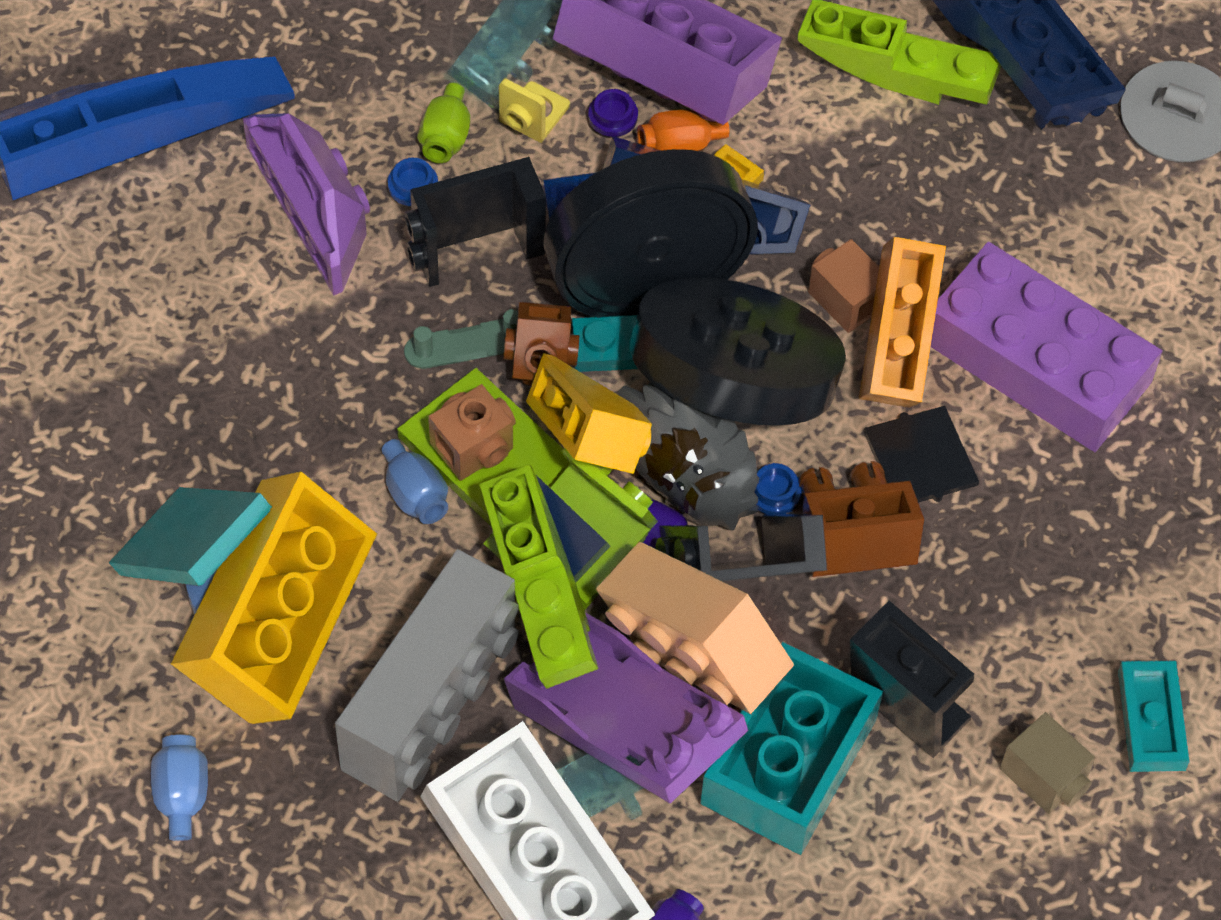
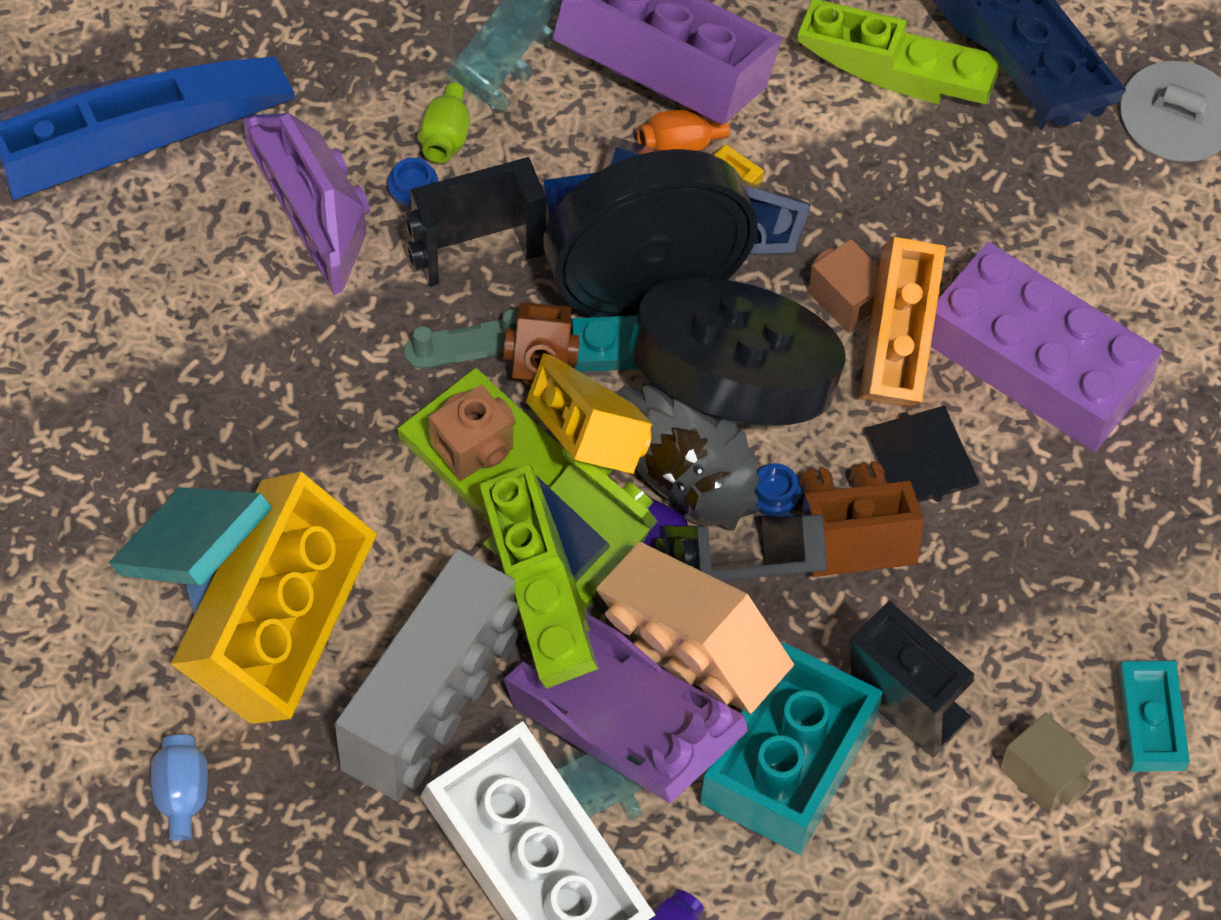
(415, 483): medium blue plant -> none
(526, 108): light yellow bracket -> none
(613, 113): dark purple plate -> none

